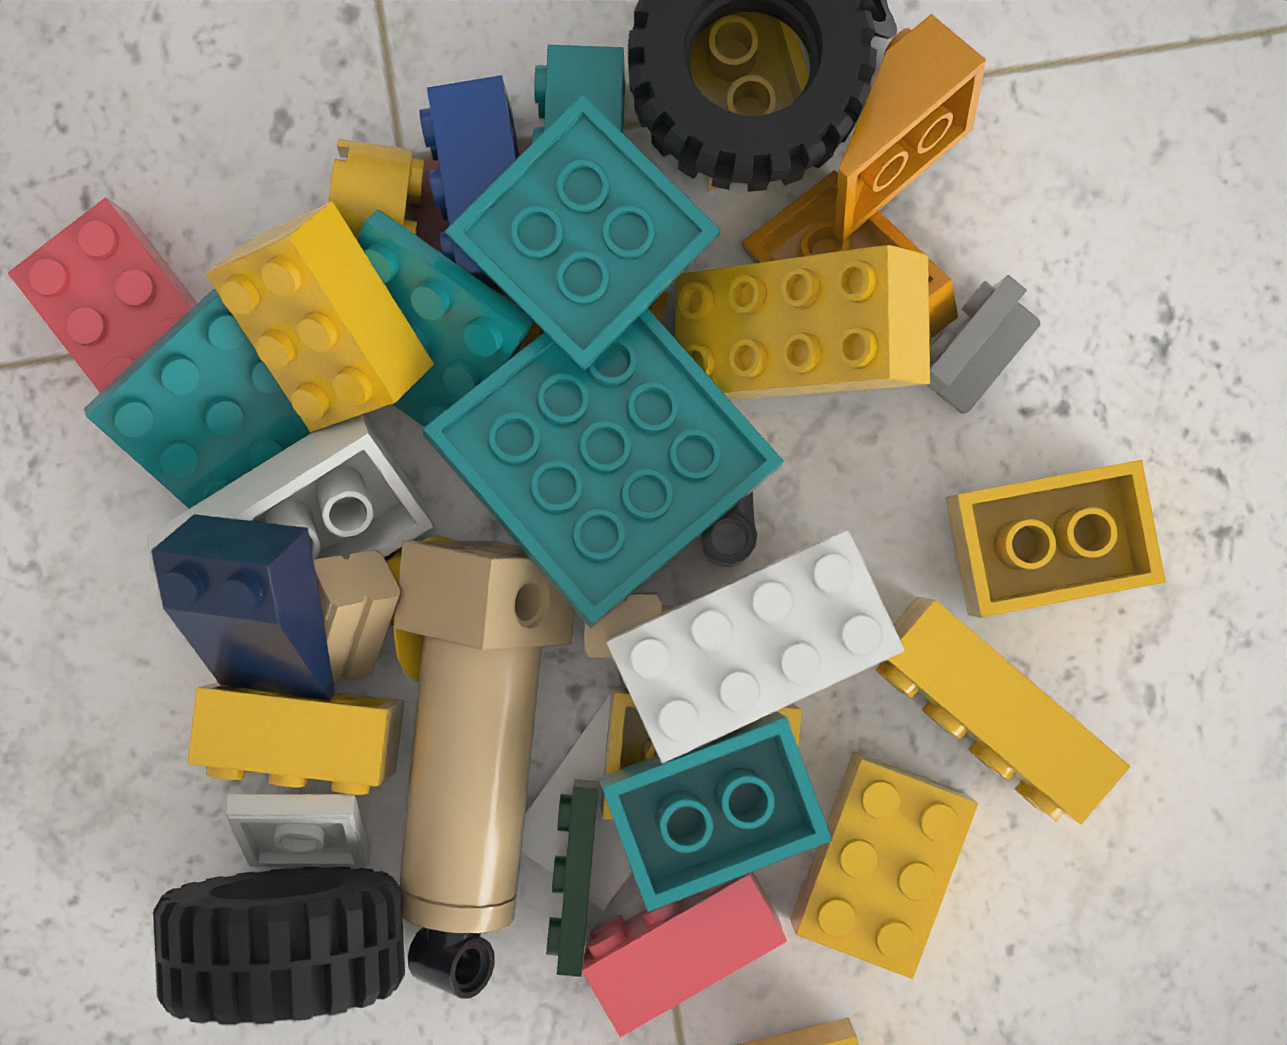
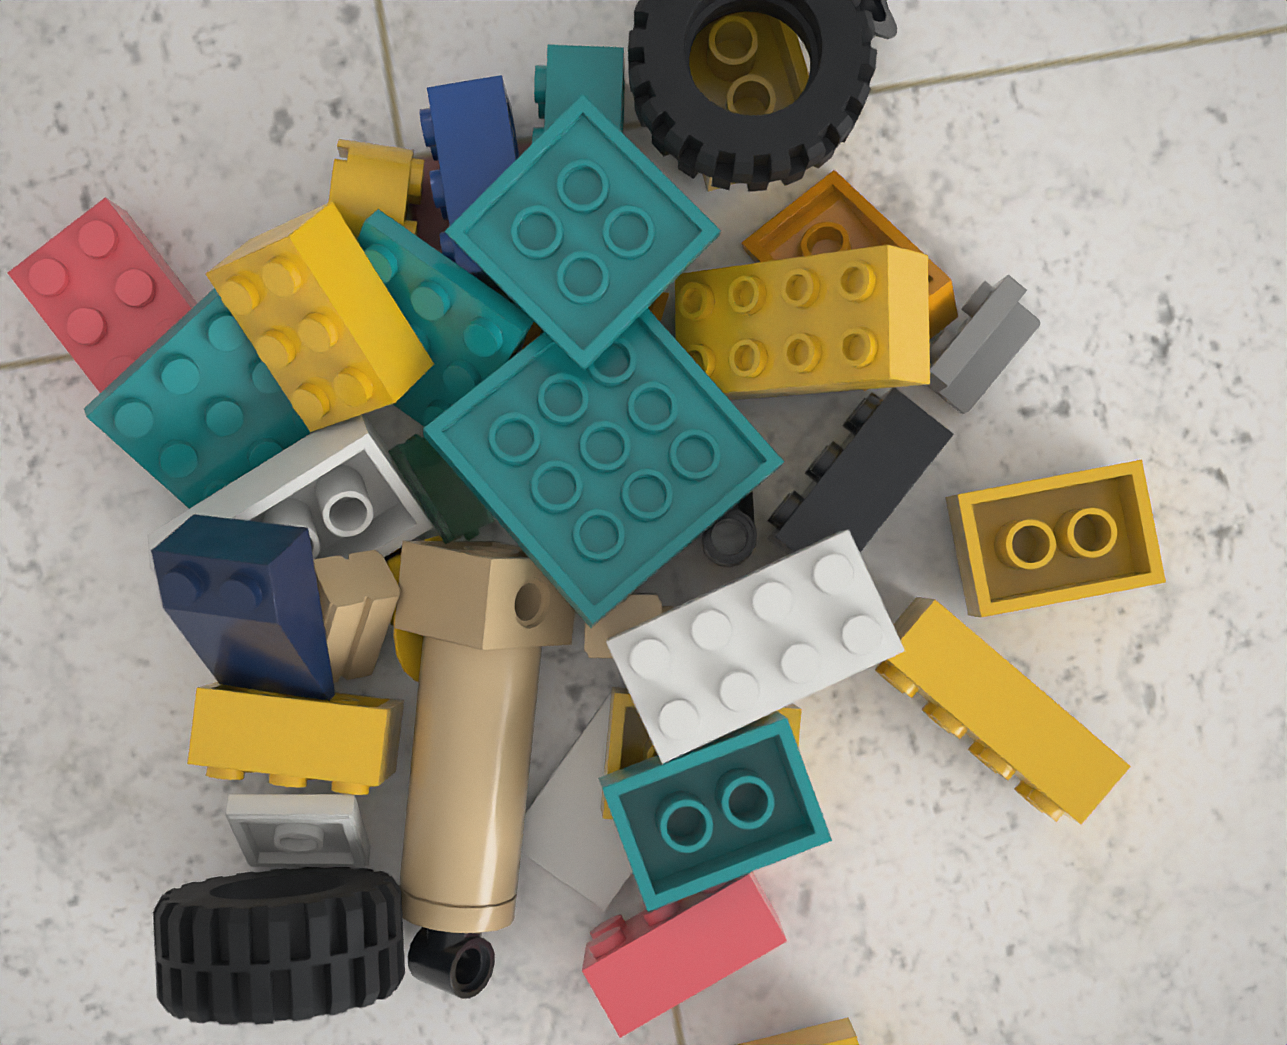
(440, 490): none -> clear green piece
(573, 877): dark green plate -> none
(864, 476): none -> black brick
(886, 866): yellow brick -> none
(911, 118): light orange slope -> none

